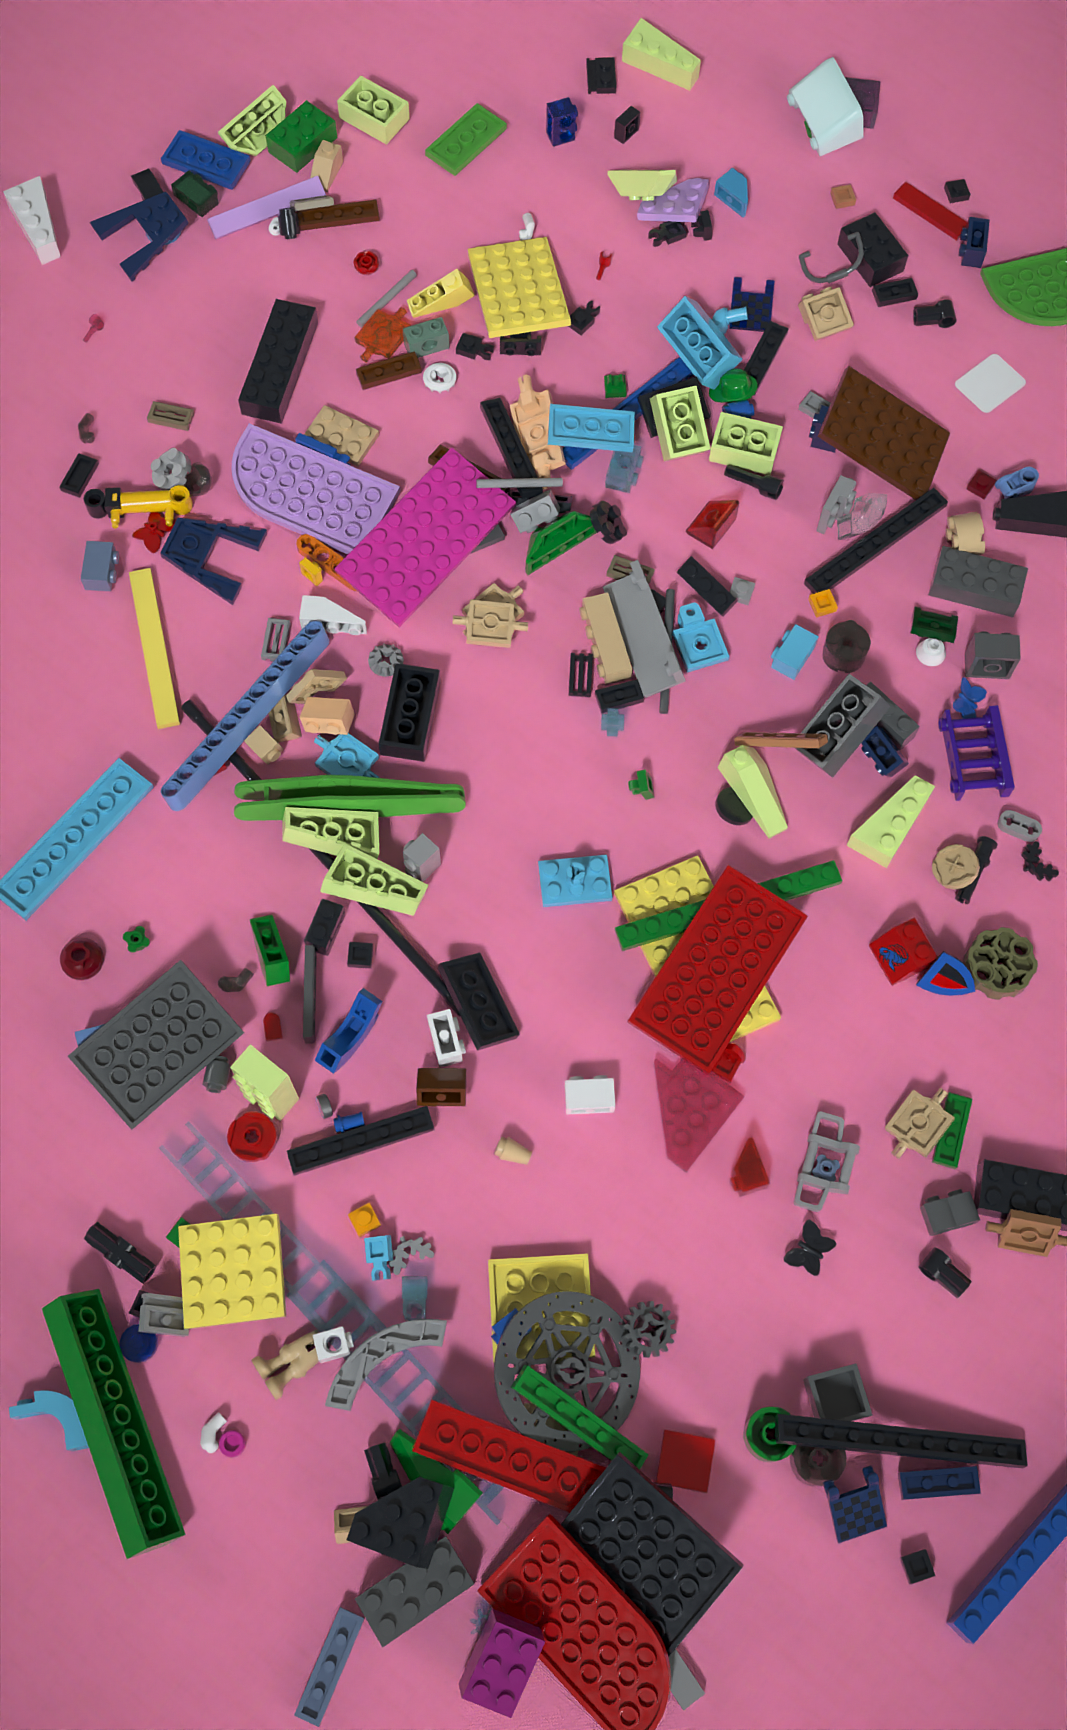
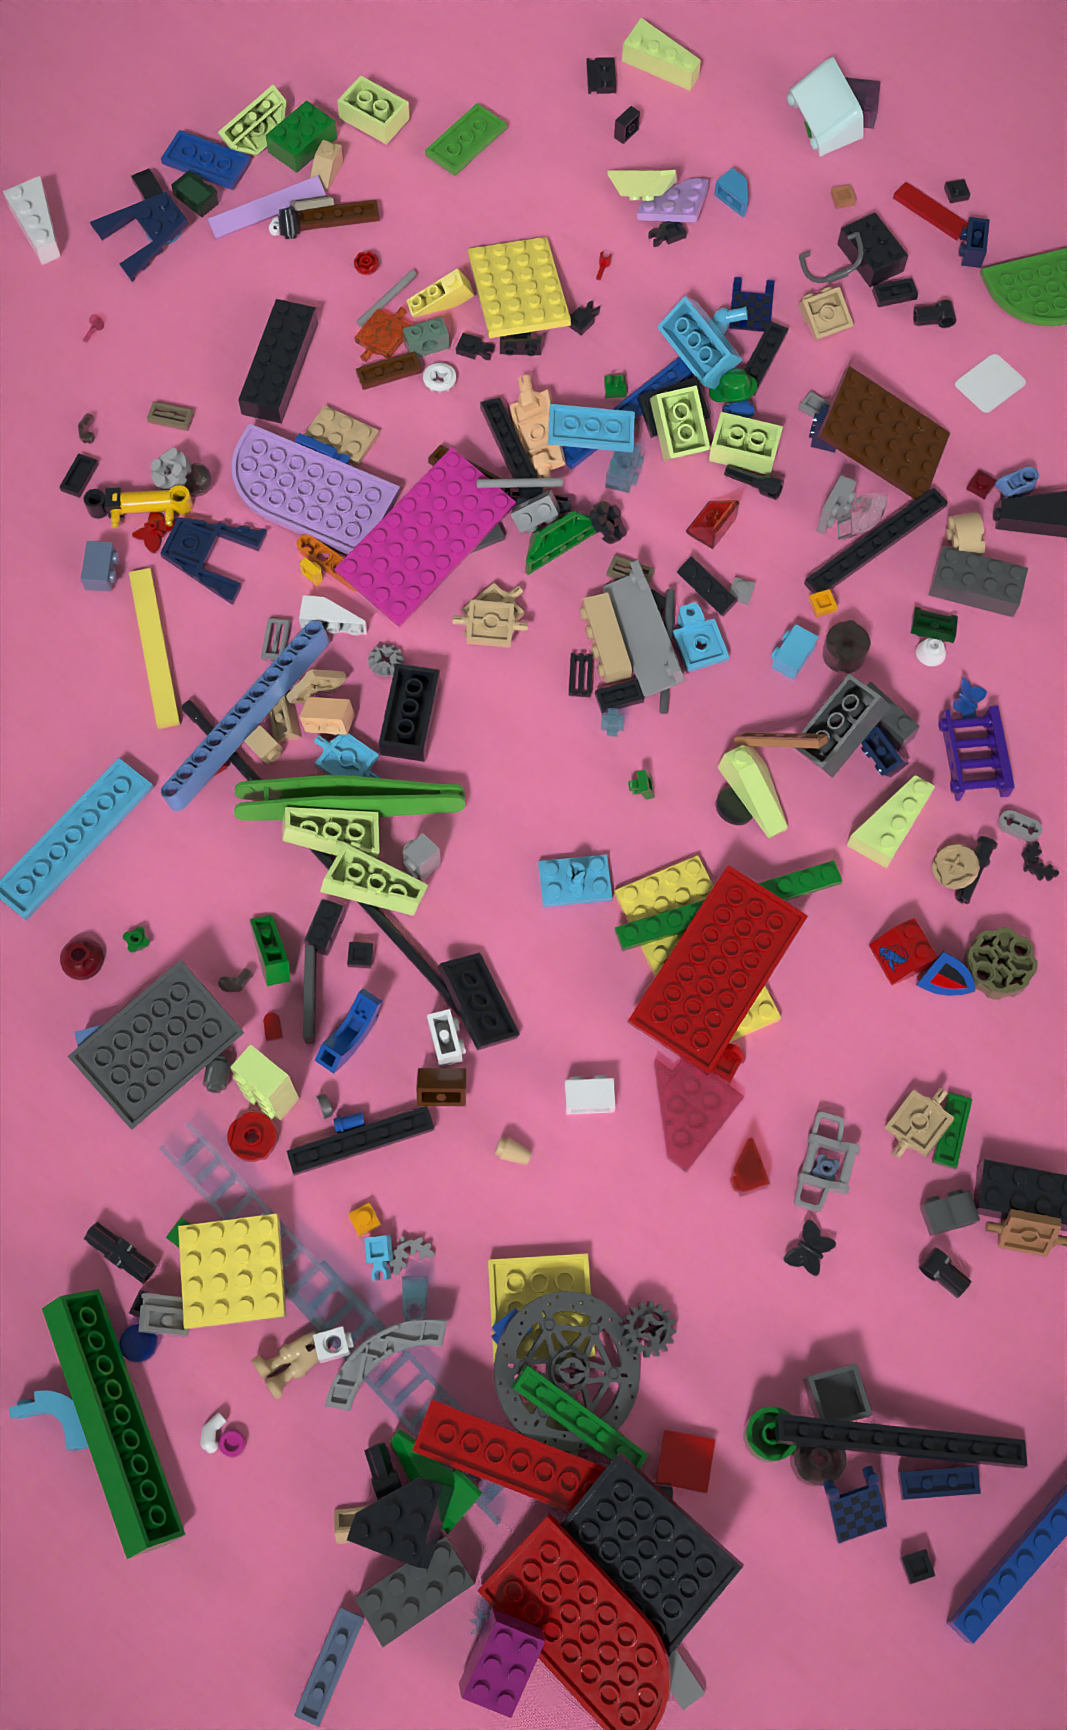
(529, 227): white arm -> none
(561, 121): clear blue brick -> none
(704, 226): black tile -> none
(992, 655): dark grey brick -> none

